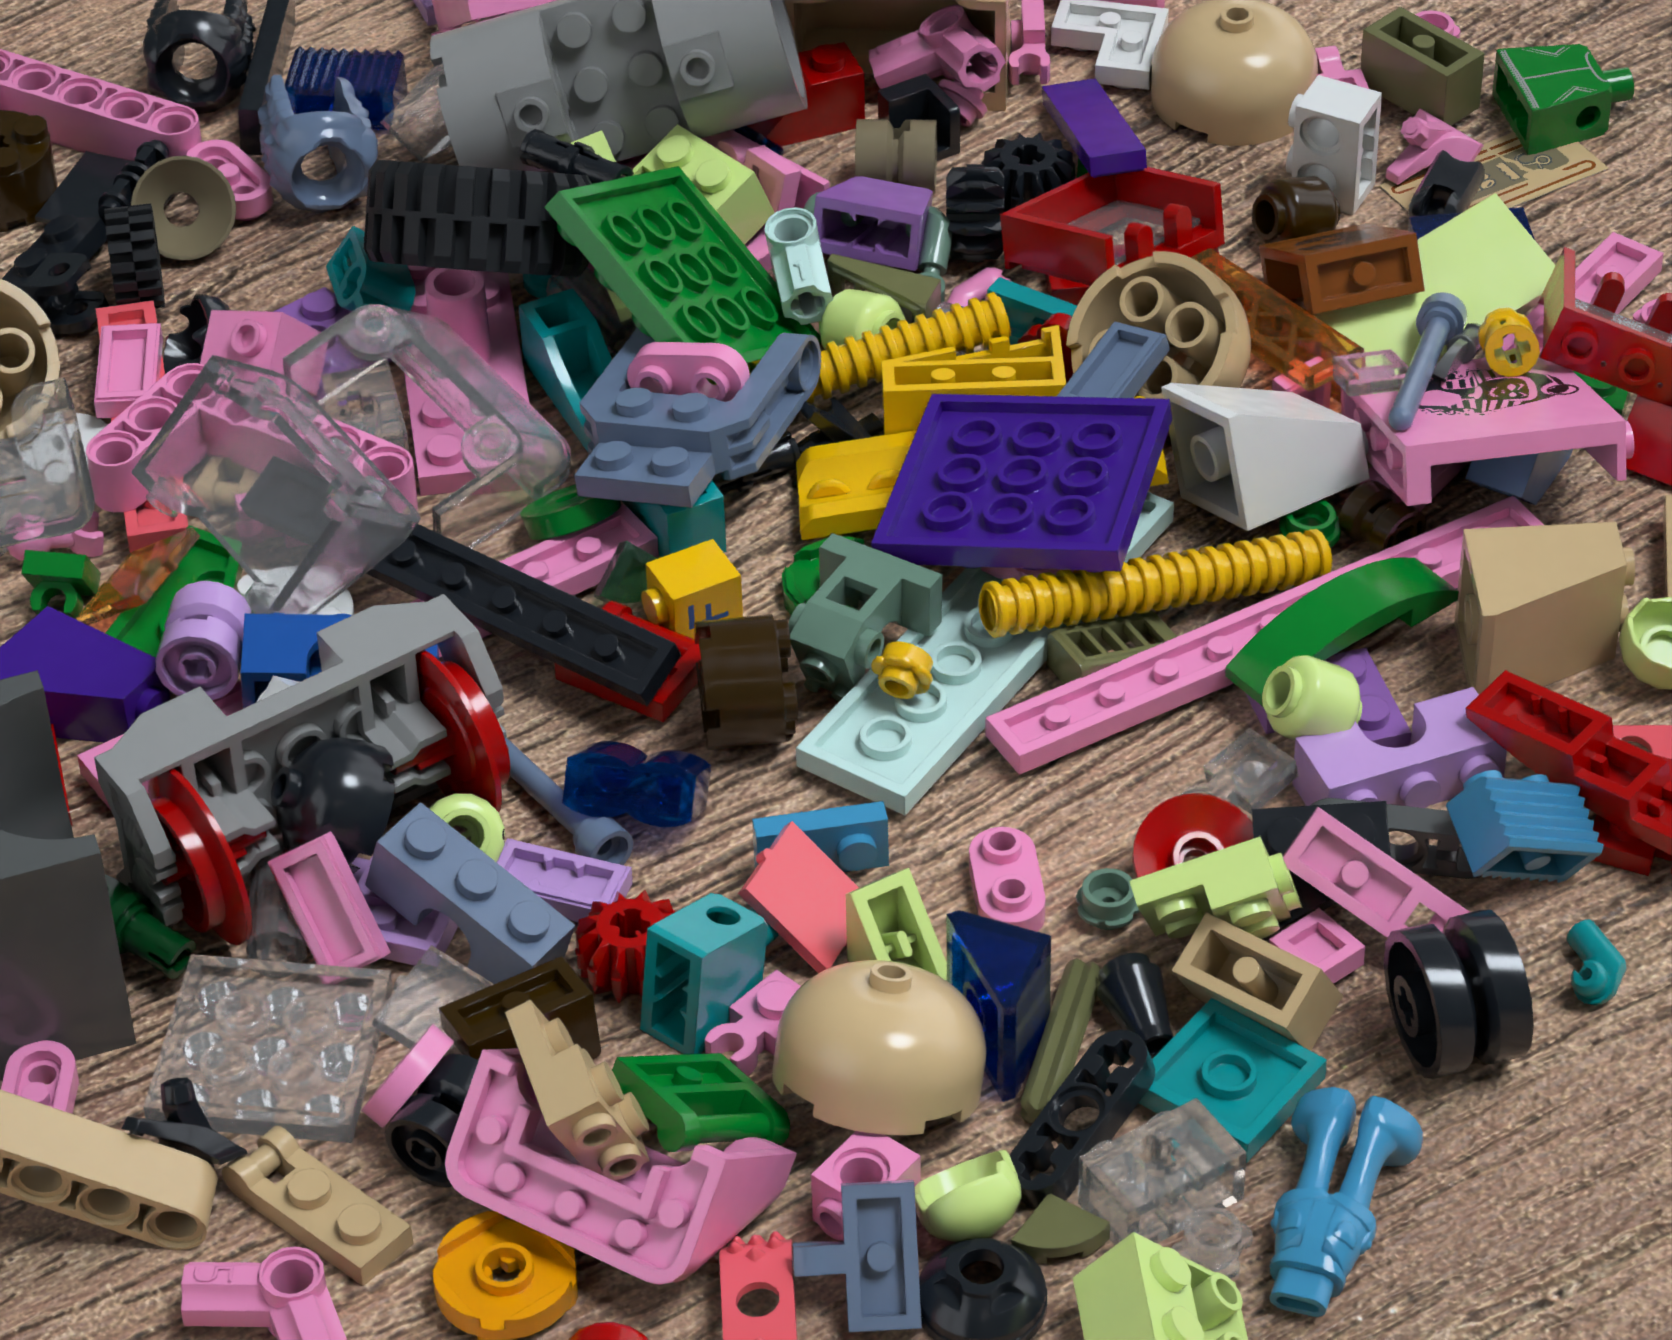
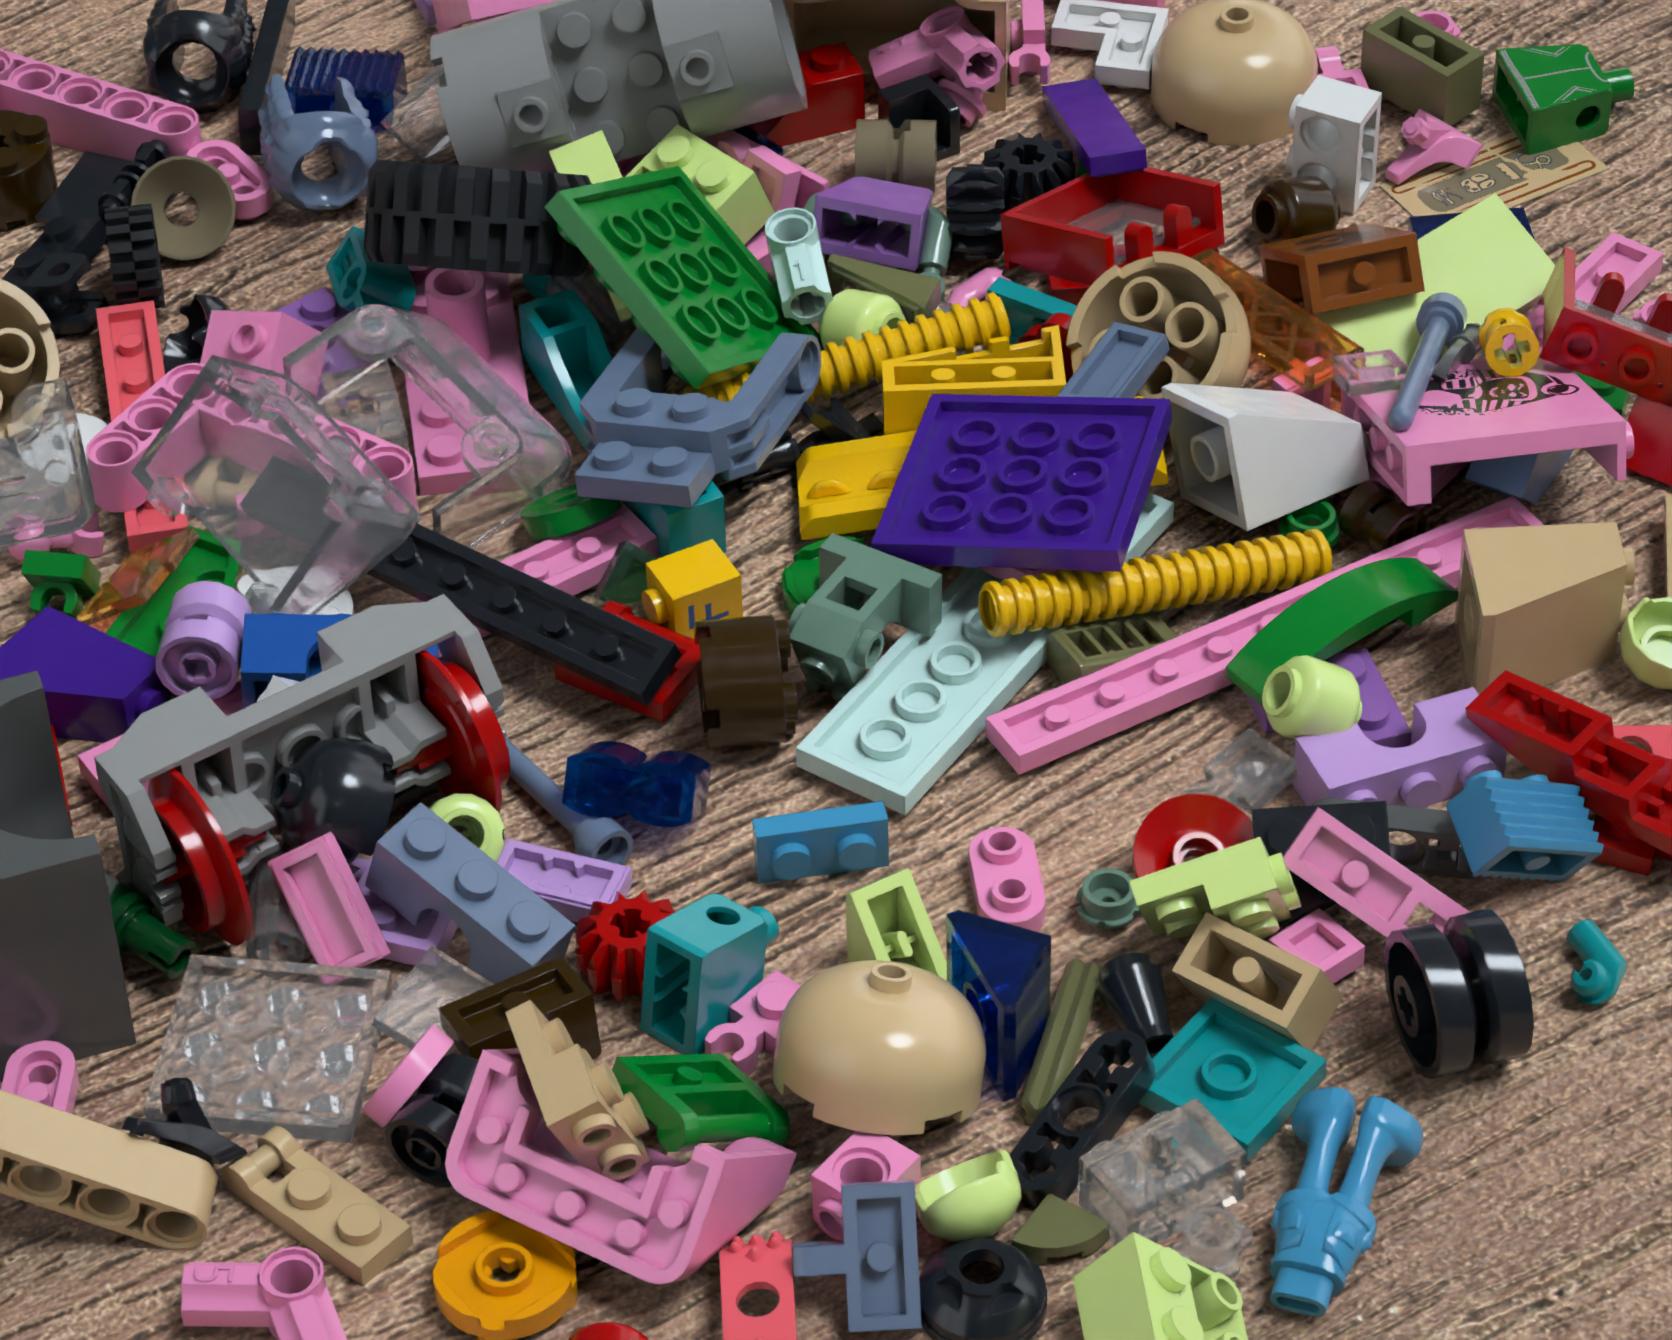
(126, 366): bright pink tile -> none
(562, 157): black pin -> none
(684, 369): bright pink plate -> none
(801, 896): coral piece -> none
(903, 670): yellow plate -> none
(1447, 186): black piece -> none

